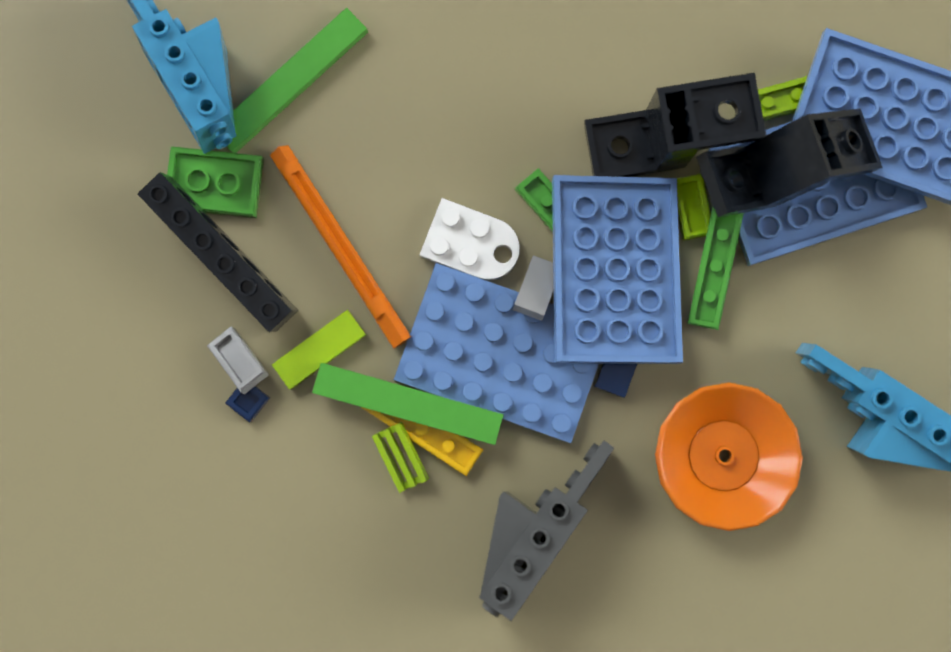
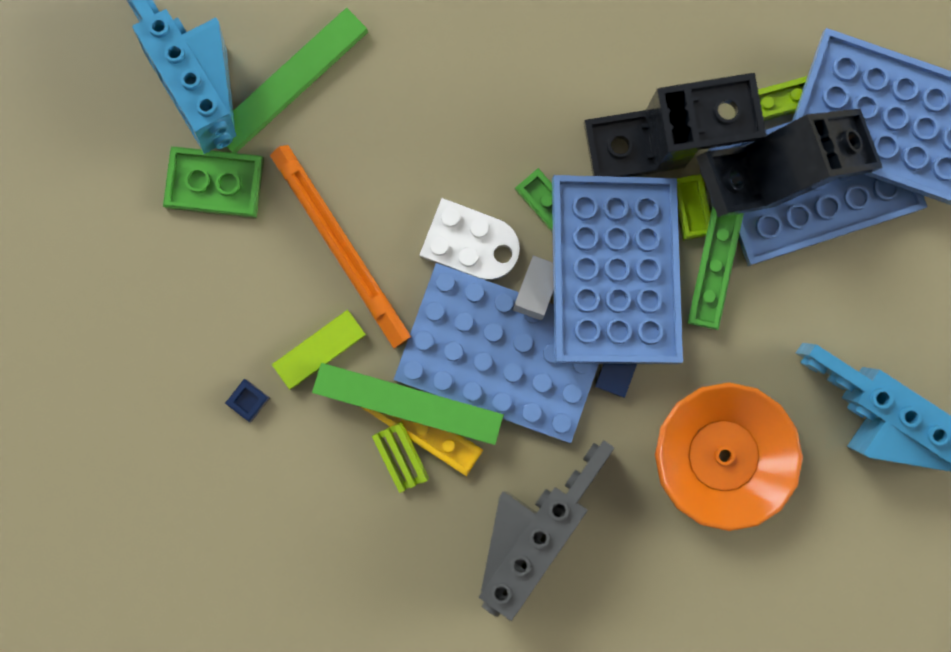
(217, 252): black brick -> none
(237, 360): light grey tile -> none

